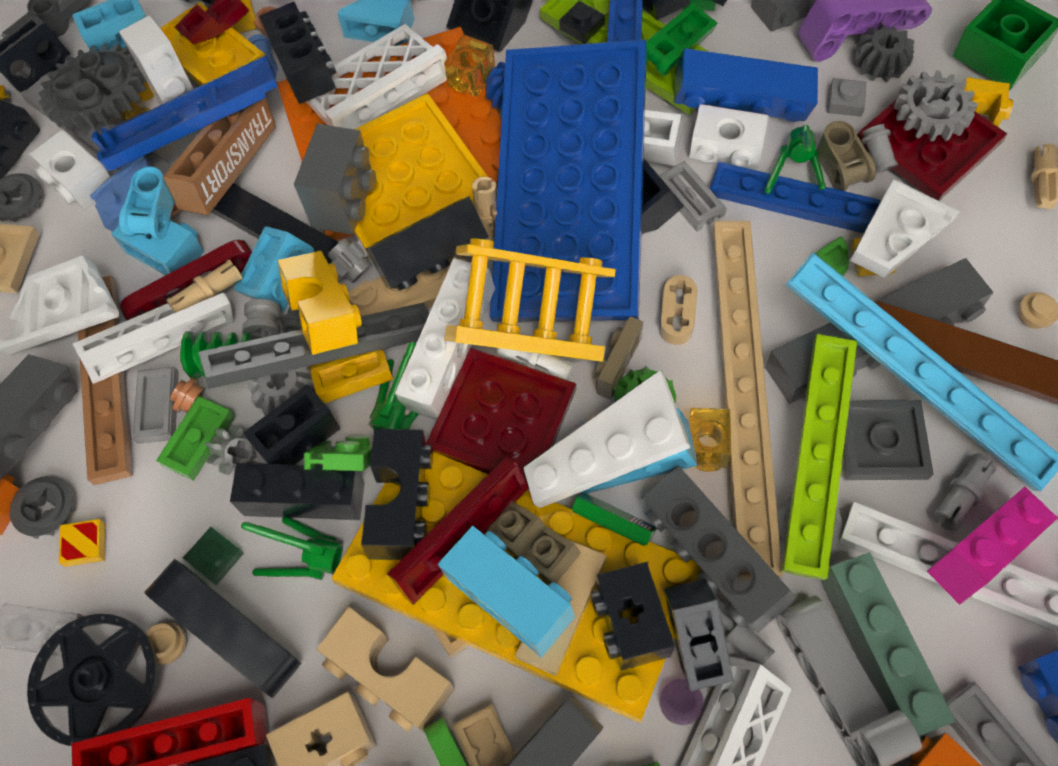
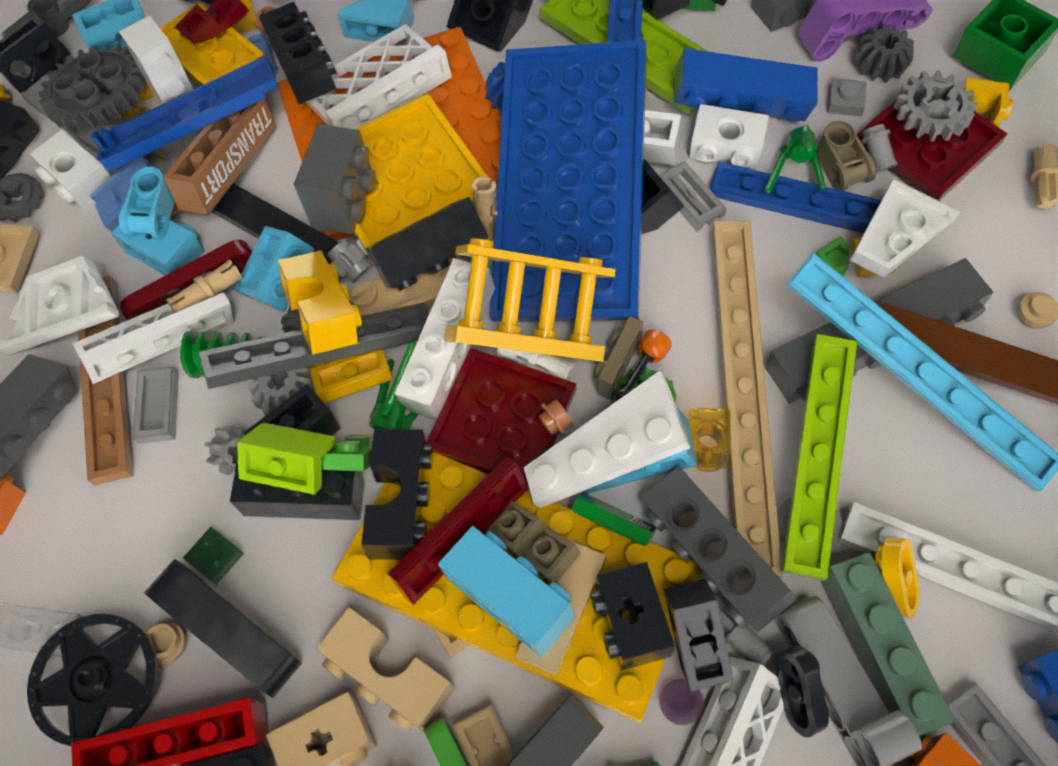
(35, 494): dark grey gear -> none
(82, 542): yellow tile -> none
(186, 394): nougat plate -> none
(186, 448): bright green plate -> none
(261, 318): light grey wheel -> none
(283, 457): none -> lime panel
(320, 552): green plant -> none
(469, 65): clear yellow brick -> none
(555, 418): none -> nougat plate
(582, 22): black plate -> none
(652, 349): none -> orange hinge
(682, 32): green plate -> none
(686, 310): tan beam -> none
(802, 690): none -> black plate
(887, 441): dark grey plate -> none
(900, 573): none -> yellow plate
(964, 492): light grey pin -> none
(992, 545): dark pink arch -> none

